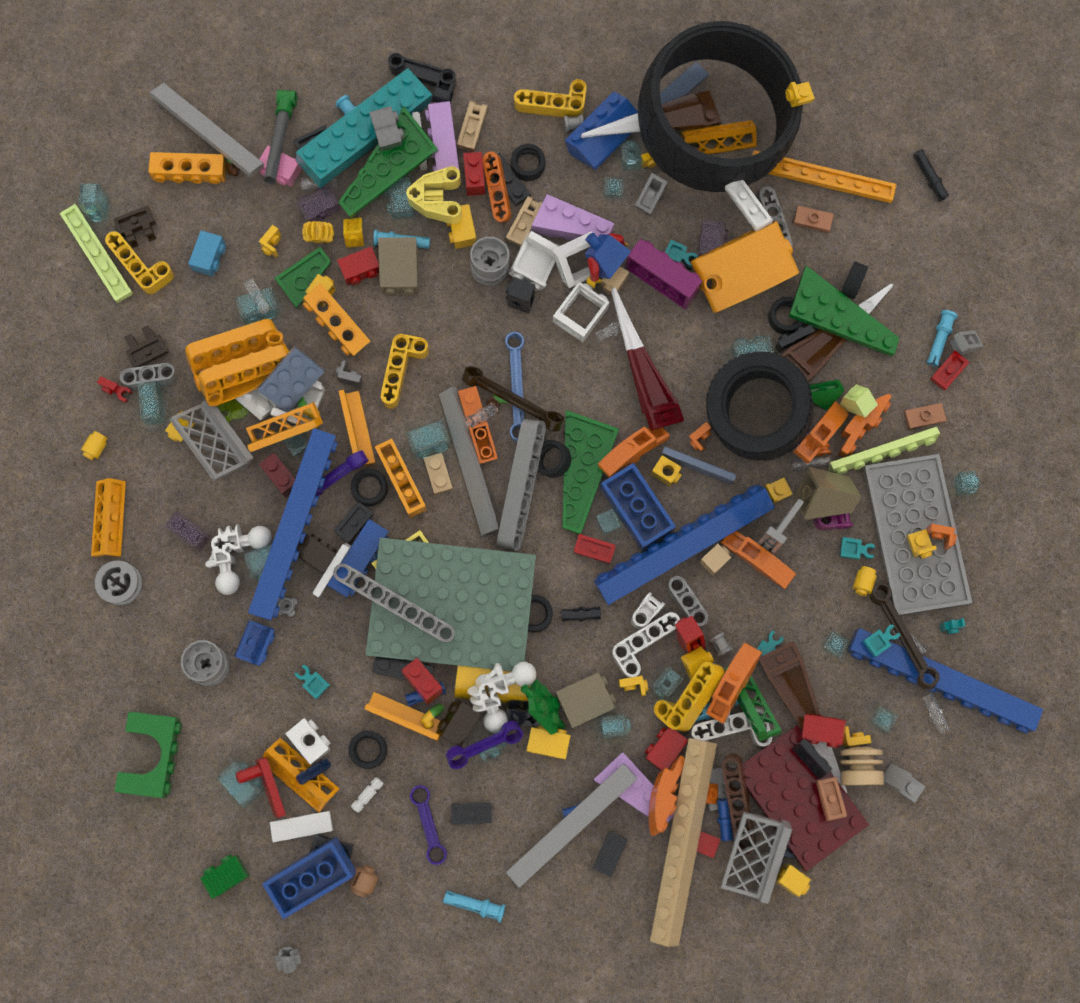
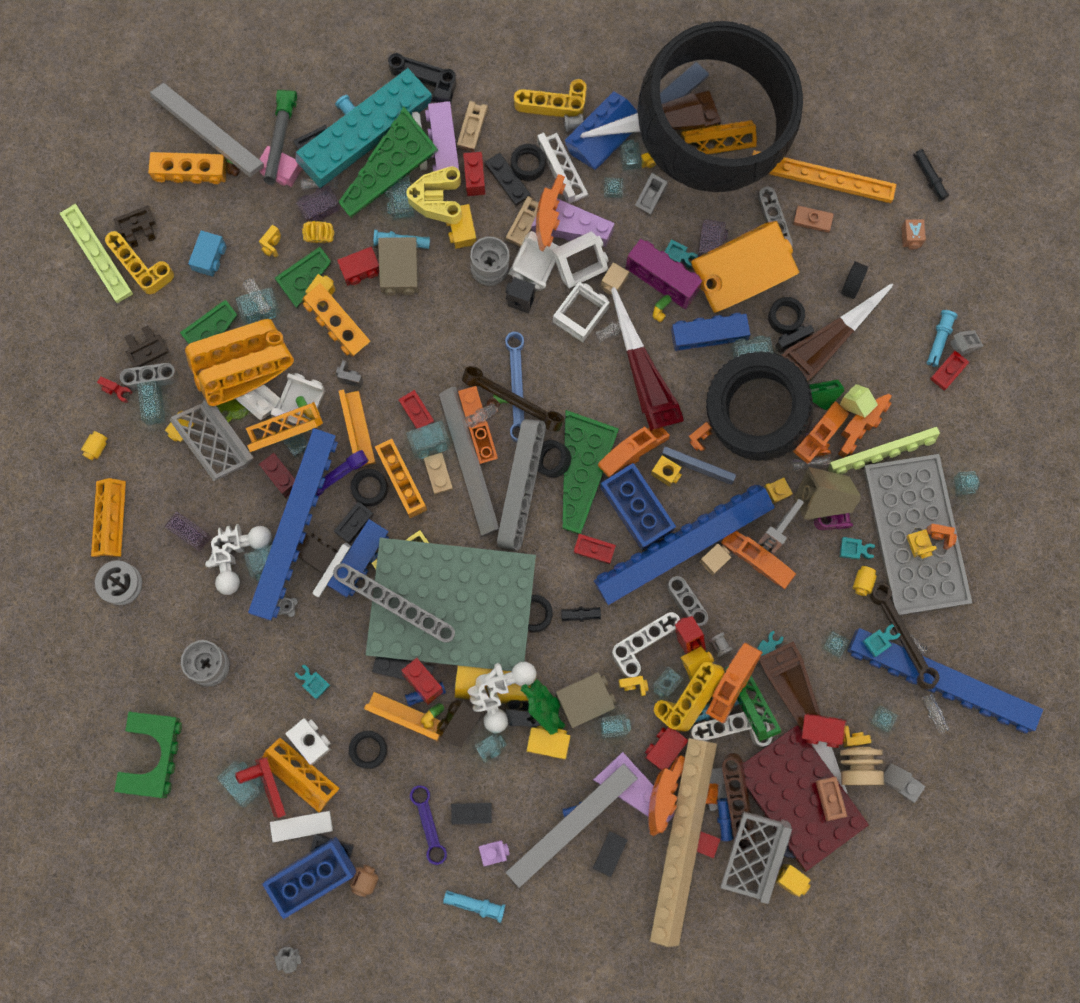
(93, 201): clear light blue brick -> none
(212, 323): none -> green wing
(225, 876): green brick -> none
(255, 643): blue bracket -> none
(290, 379): sand blue plate -> none
(313, 771): dark blue axle -> none
(353, 232): yellow bracket -> none
(367, 794): white axle -> none
(386, 129): flat silver brick -> none
(399, 371): yellow beam -> none
(416, 410): none -> red plate
(484, 744): dark purple piece -> none
(493, 188): orange beam -> none
(494, 852): none -> lavender bracket
(546, 213): none -> orange slope
(556, 168): none -> white fence
(604, 256): blue torso -> none
(608, 521): clear light blue plate -> none
(648, 609): white piece -> none
(659, 306): none -> arm
(710, 331): none -> blue brick
(748, 204): white tile -> none
(799, 94): yellow bracket -> none
(811, 758): black plate -> none
(830, 310): green wing -> none
(913, 233): none -> nougat brick
(925, 416): nougat plate -> none
(952, 626): teal plate -> none

